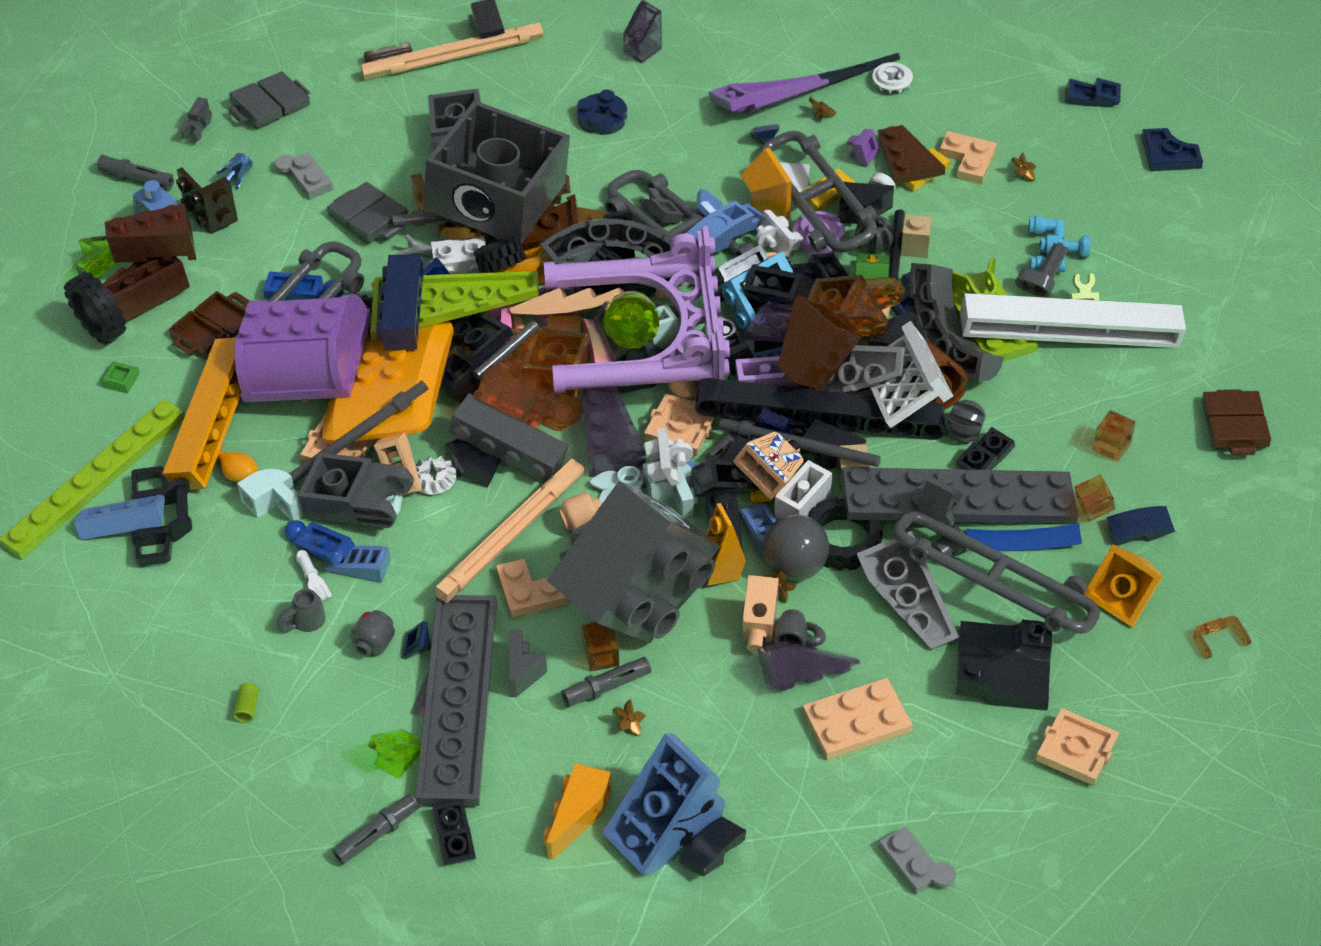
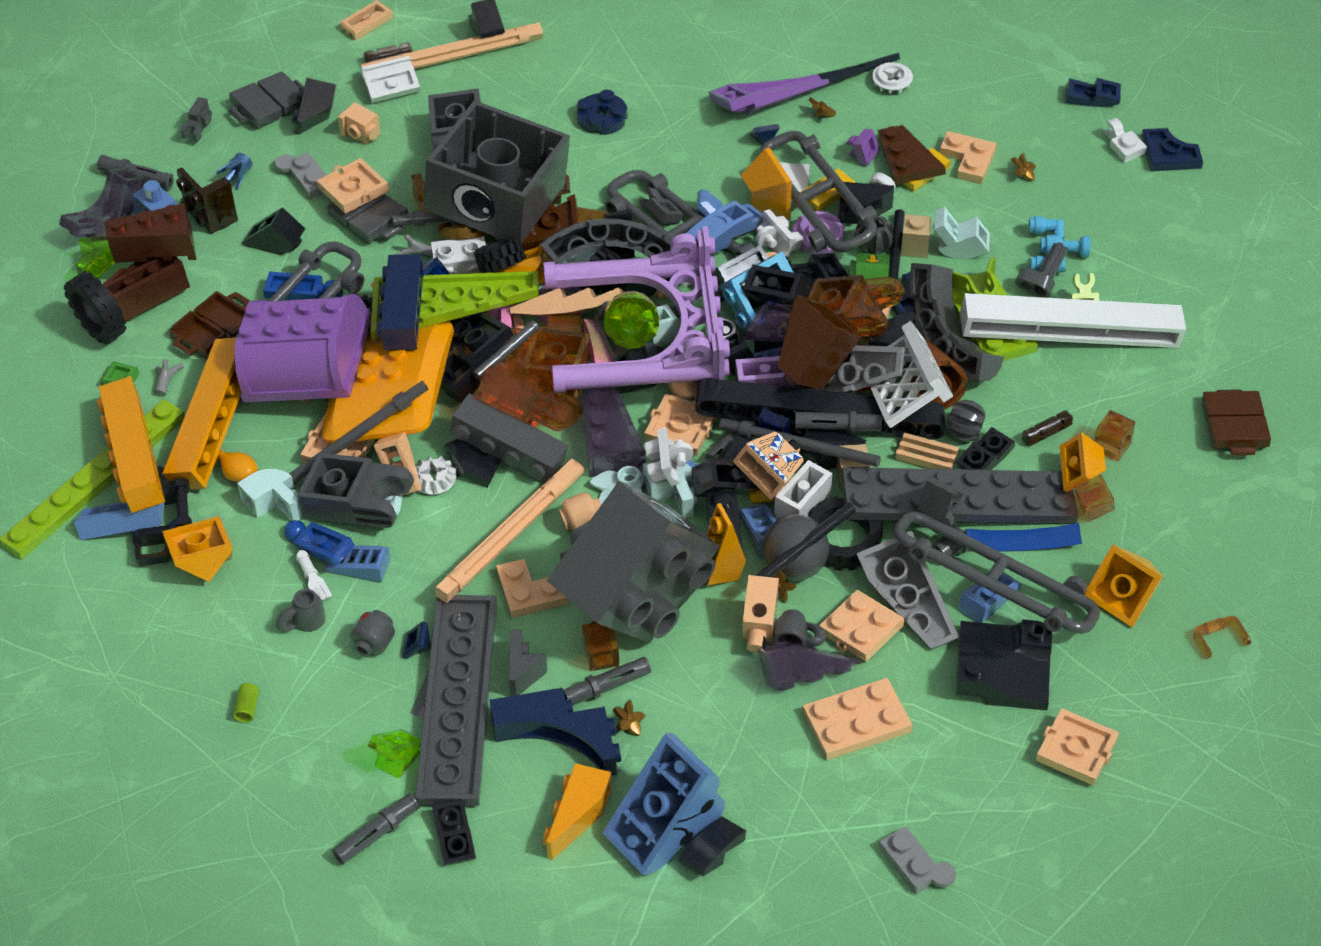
(113, 202): none -> arch
(131, 445): none -> light orange brick
(165, 376): none -> light grey bar
(199, 547): none -> light orange slope
(275, 233): none -> black slope
(315, 105): none -> black slope
(353, 185): none -> light nougat plate
(359, 123): none -> light nougat brick
(369, 22): none -> light nougat tile
(390, 79): none -> white plate
(551, 718): none -> dark blue arch
(643, 33): slope -> none
(812, 538): none -> black bar
(844, 421): none -> dark grey pin
(861, 625): none -> light nougat plate
(928, 449): none -> light nougat tile
(961, 239): none -> light aqua brick
(981, 603): none -> medium blue slope
(1047, 428): none -> dark brown axle
(1080, 460): none -> light orange slope
(1124, 144): none -> white plate
(1140, 522): dark blue slope -> none

